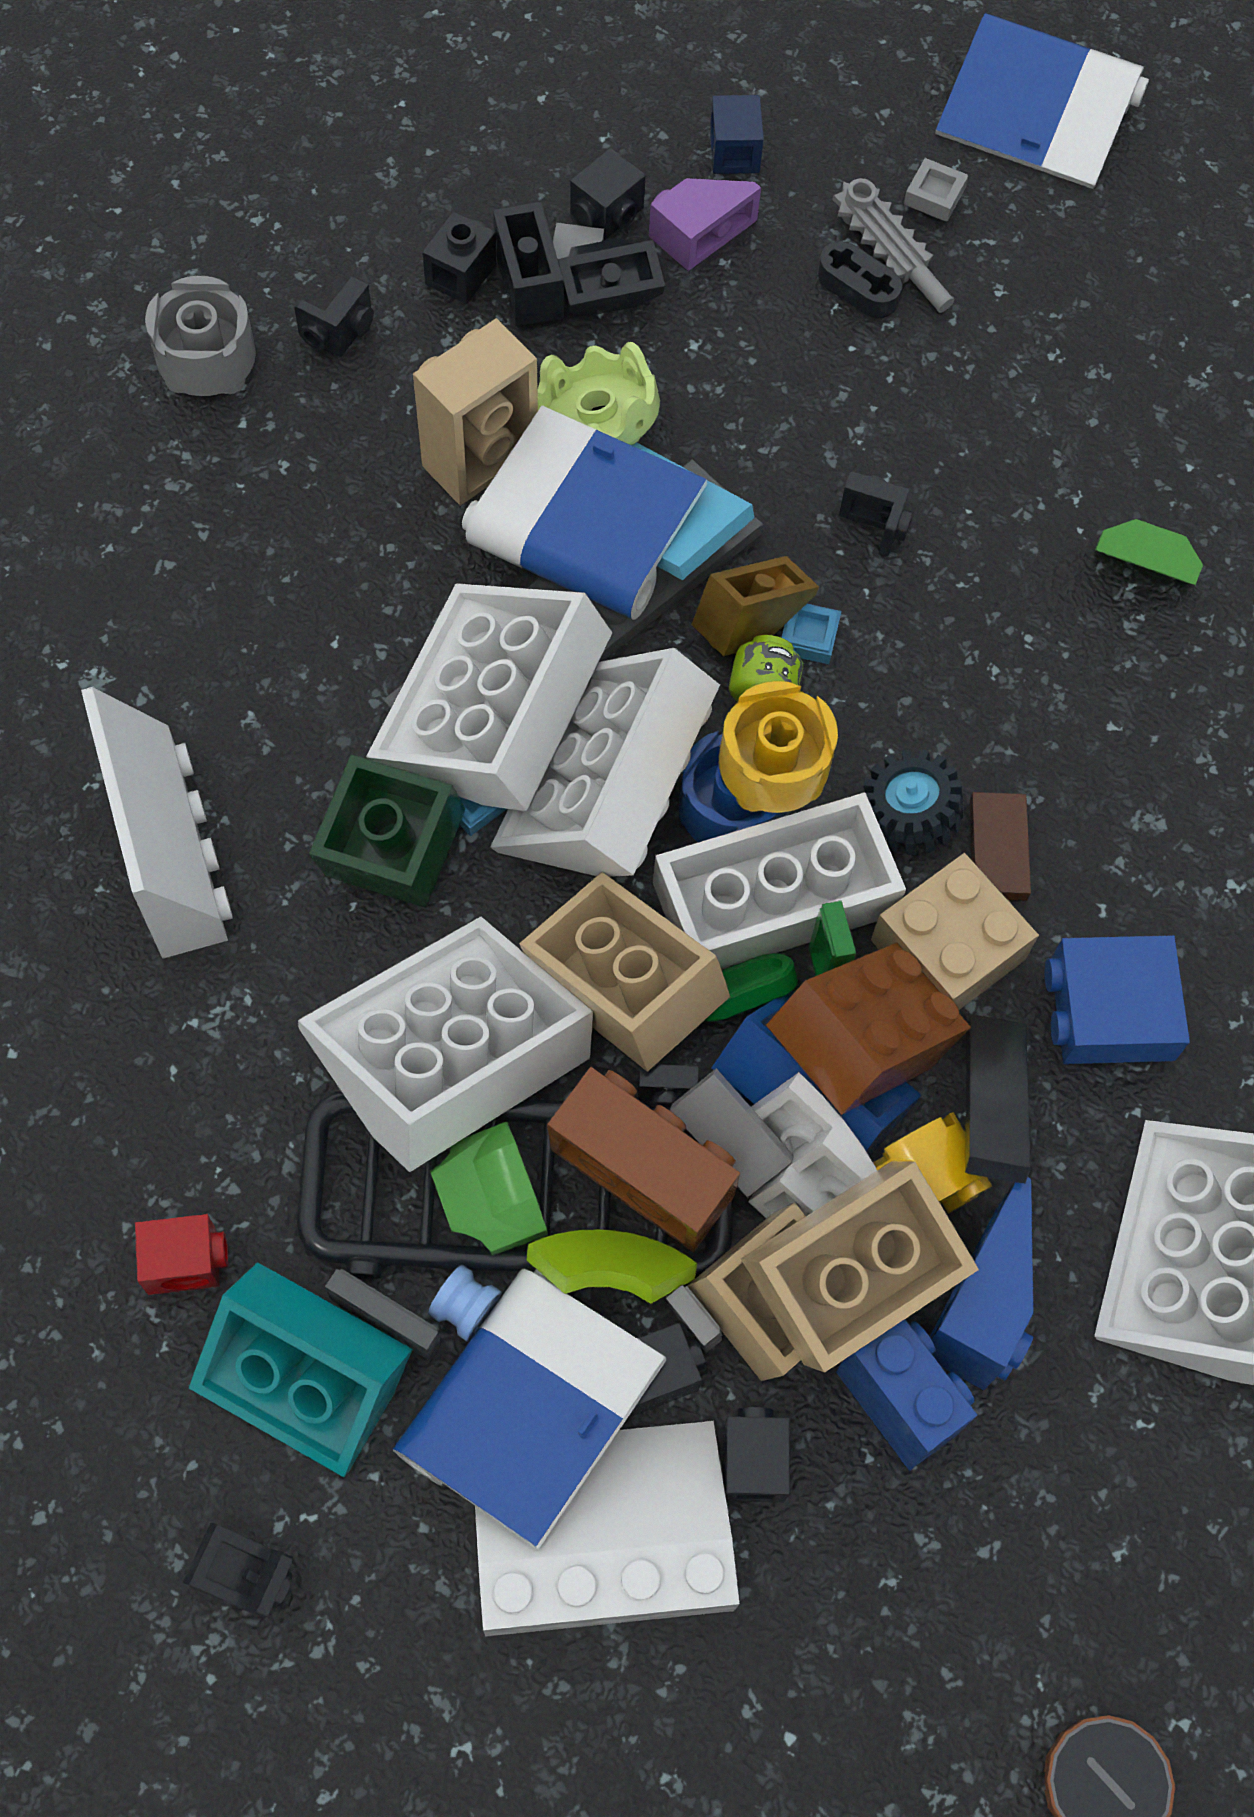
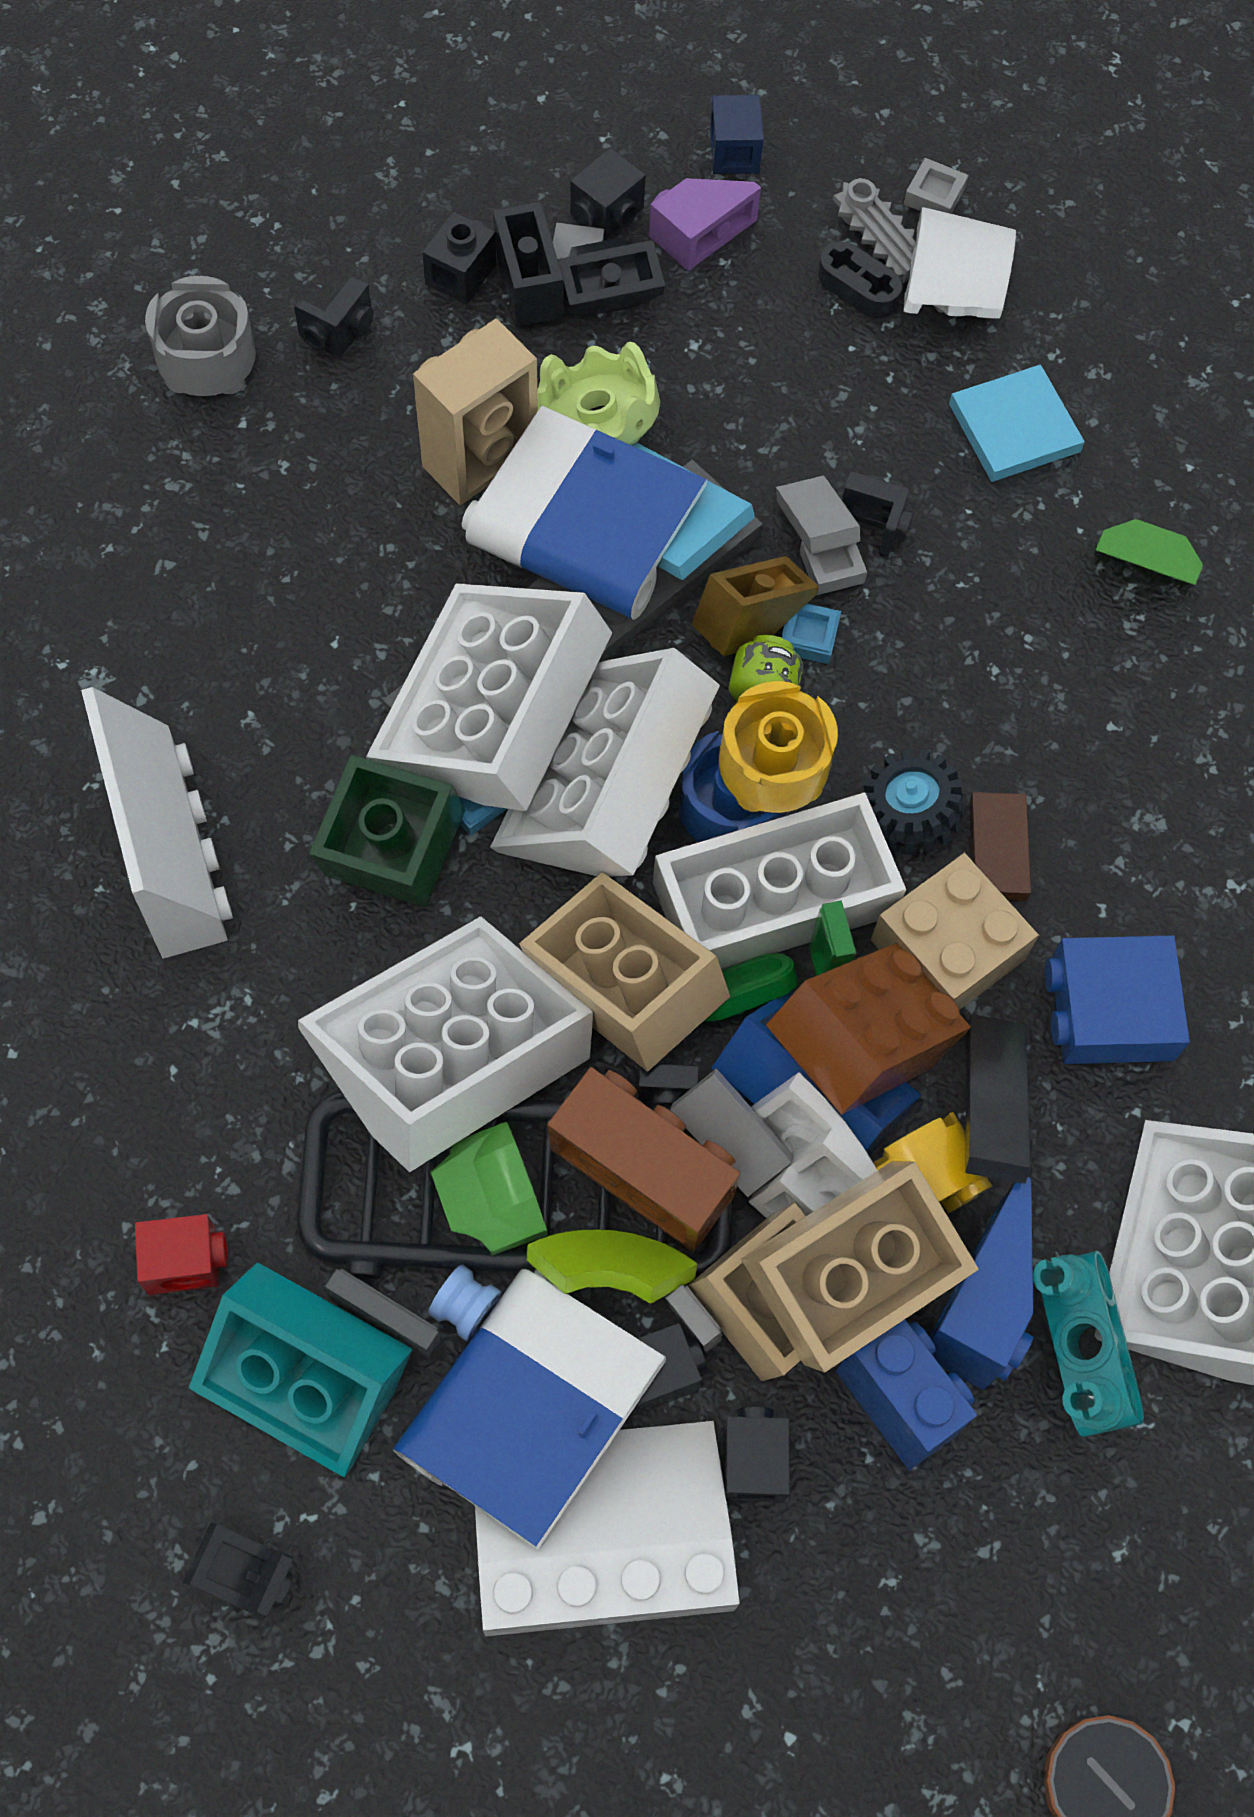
(818, 514): none -> light grey tile
(834, 567): none -> light grey plate
(959, 265): none -> white slope
(1016, 423): none -> medium azure tile
(1040, 100): blue door -> none
(1098, 1391): none -> teal piece

